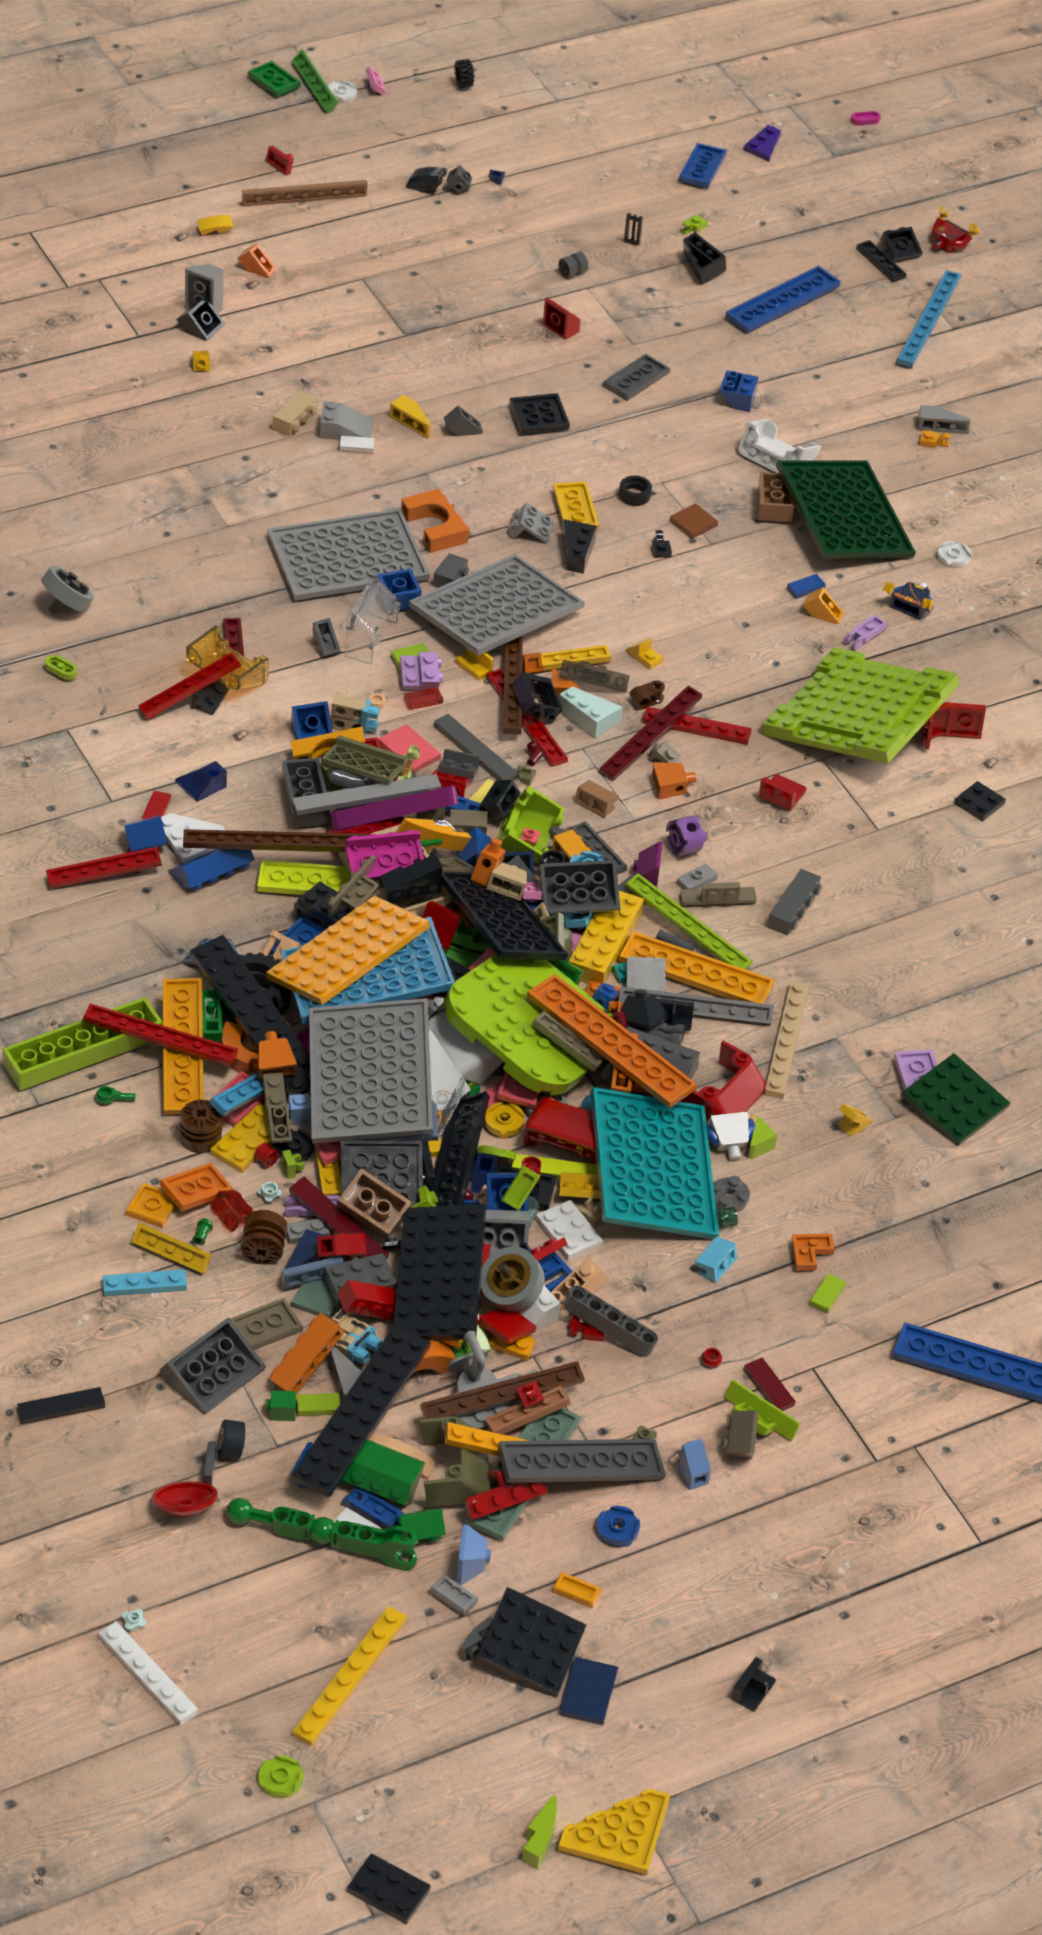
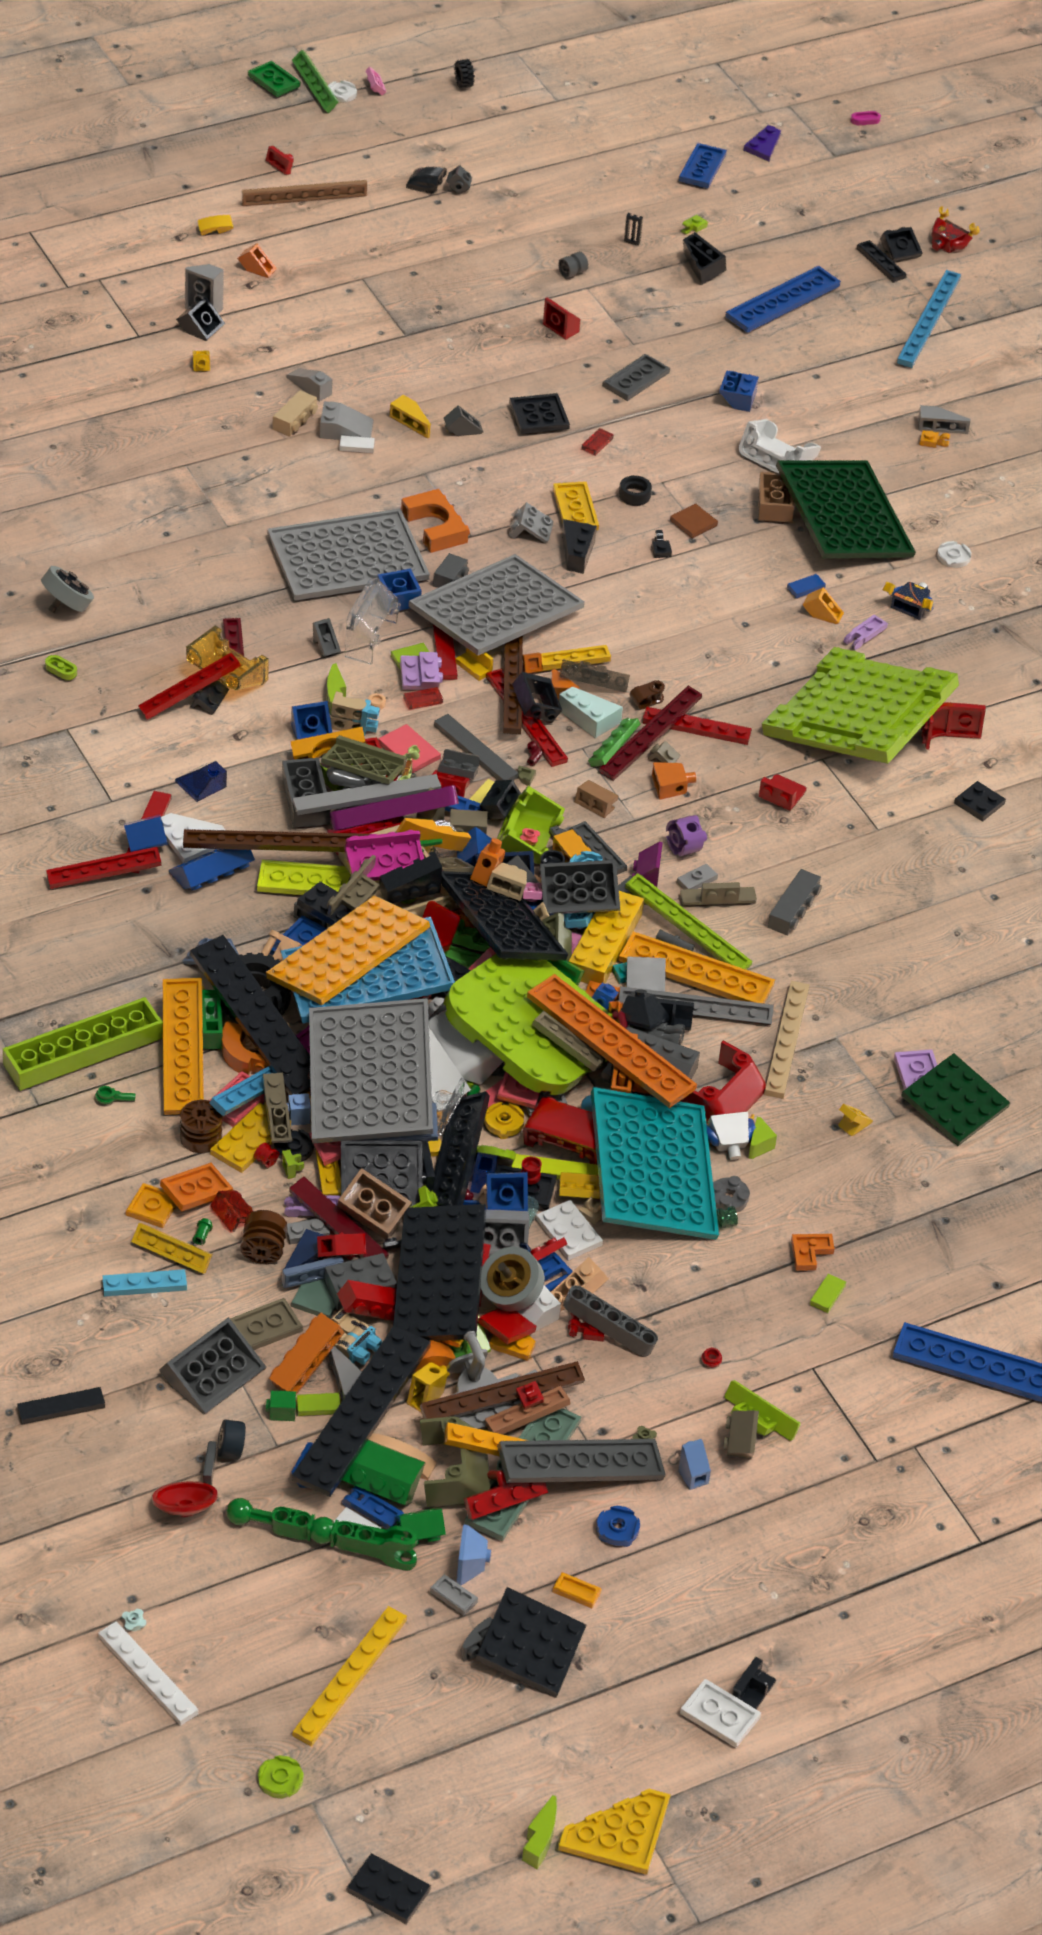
(160, 1035): red tile -> none
(269, 1191): light aqua plate -> none
(275, 1056): orange torso -> none
(313, 382): none -> light grey slope
(334, 683): none -> lime slope
(427, 1384): none -> yellow torso
(445, 649): none -> red tile
(496, 176): dark blue tile -> none
(520, 1188): lime tile -> none
(589, 1691): dark blue tile -> none
(597, 441): none -> clear red tile
(614, 742): none -> bright green plate
(645, 654): yellow slope -> none
(716, 1259): medium azure hinge -> none
(720, 1713): none -> white plate
(769, 1384): dark red tile -> none

